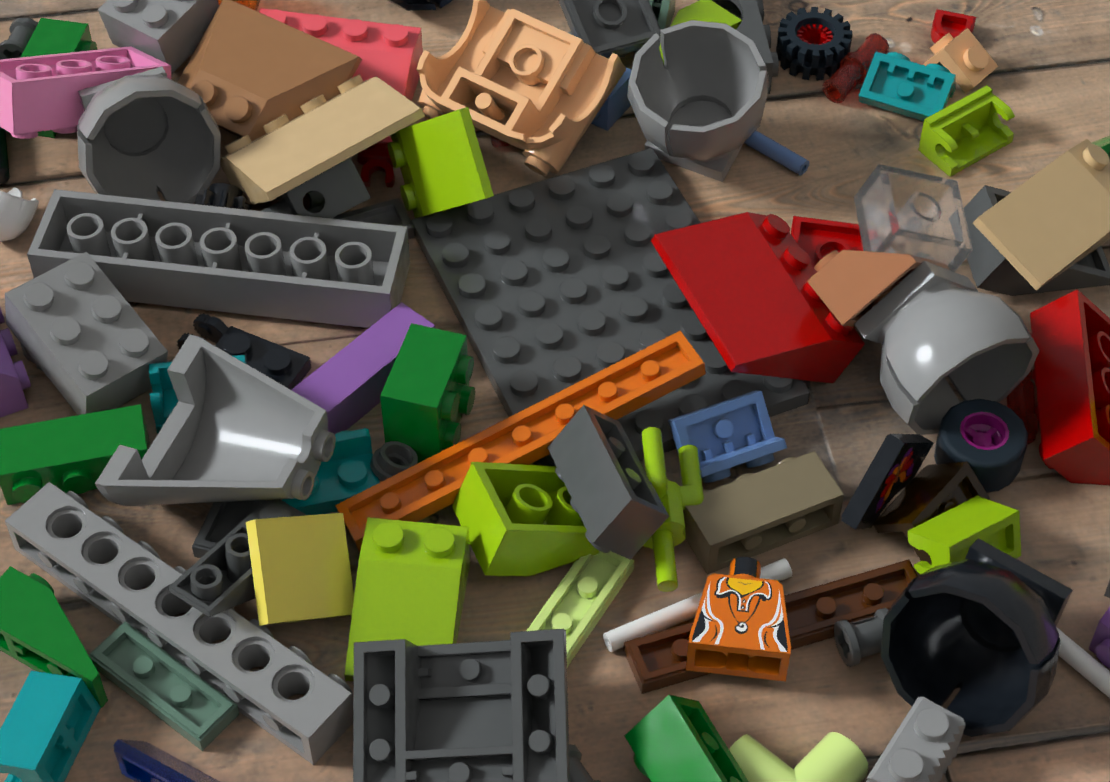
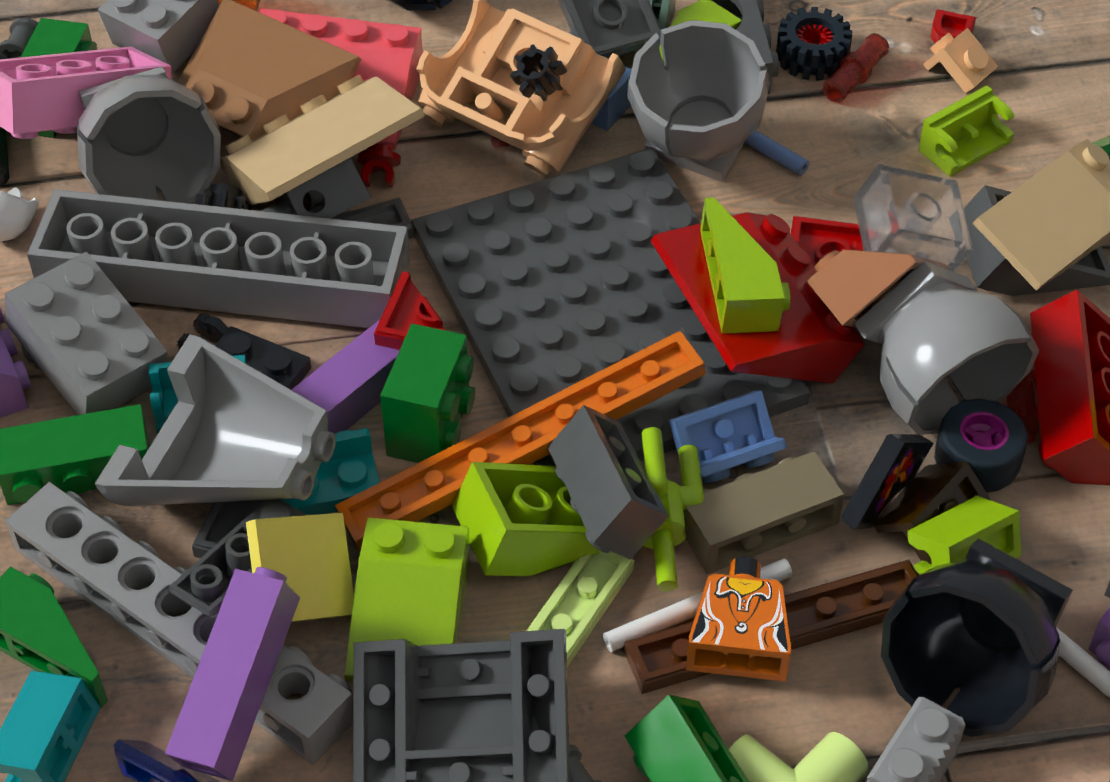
(164, 685): sand green tile -> none
(233, 673): none -> medium lavender brick
(392, 459): dark grey plate -> none
(404, 308): none -> red tile
(440, 164): lime slope -> none
(538, 72): none -> black gear
(741, 275): none -> lime slope
(860, 637): dark grey bush -> none
(907, 86): teal bracket -> none

